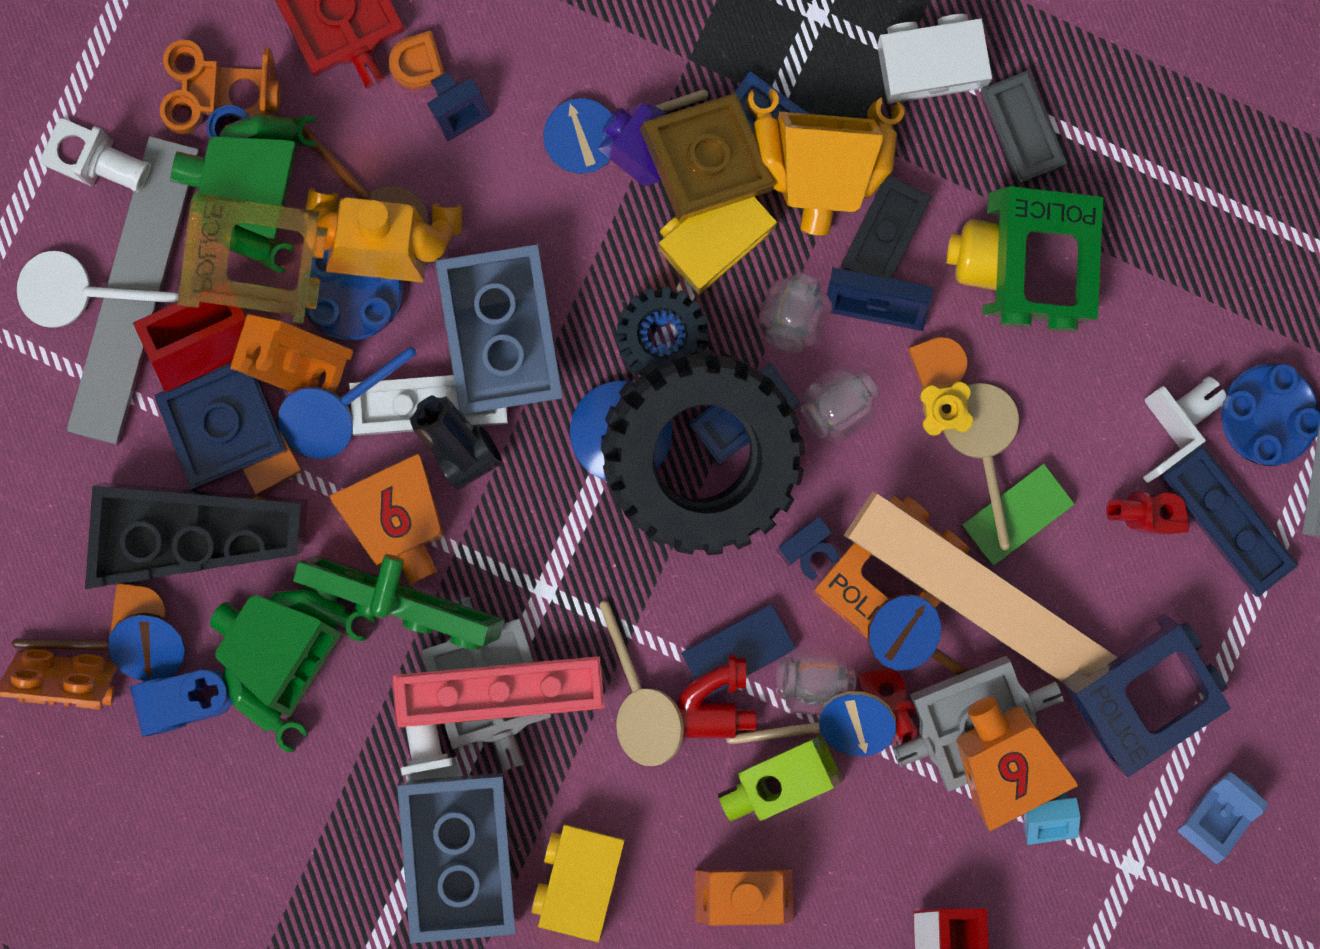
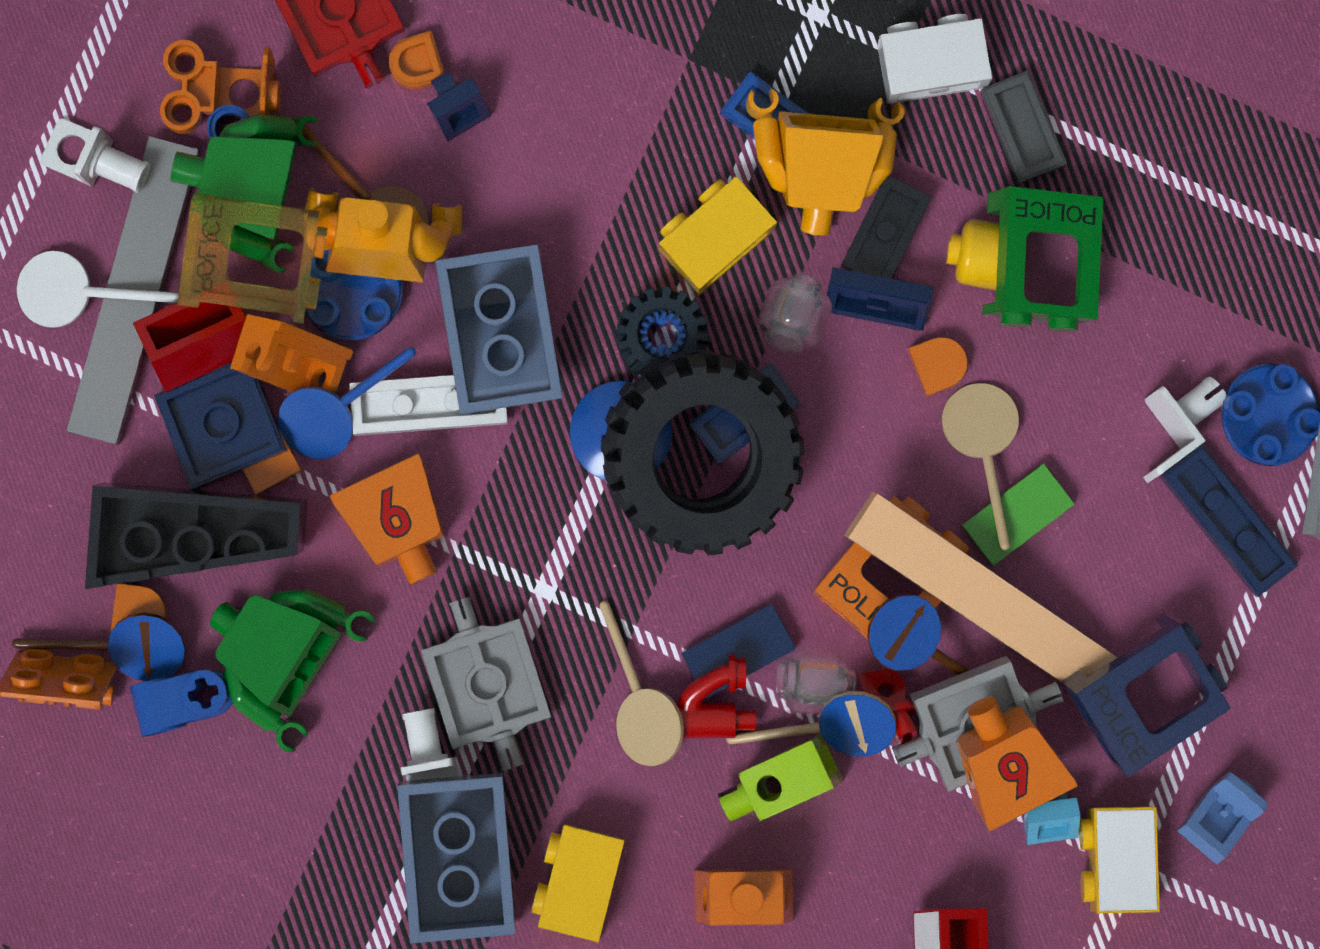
(385, 596): green plate -> none
(458, 447): black piece -> none
(497, 692): coral tile -> none
(576, 132): blue piece -> none
(626, 144): dark purple brick -> none
(706, 156): pearl gold tile -> none
(806, 544): dark blue tile -> none
(840, 403): clear head -> none
(933, 401): yellow plate -> none
(1121, 859): none -> white brick
(1142, 512): red piece -> none

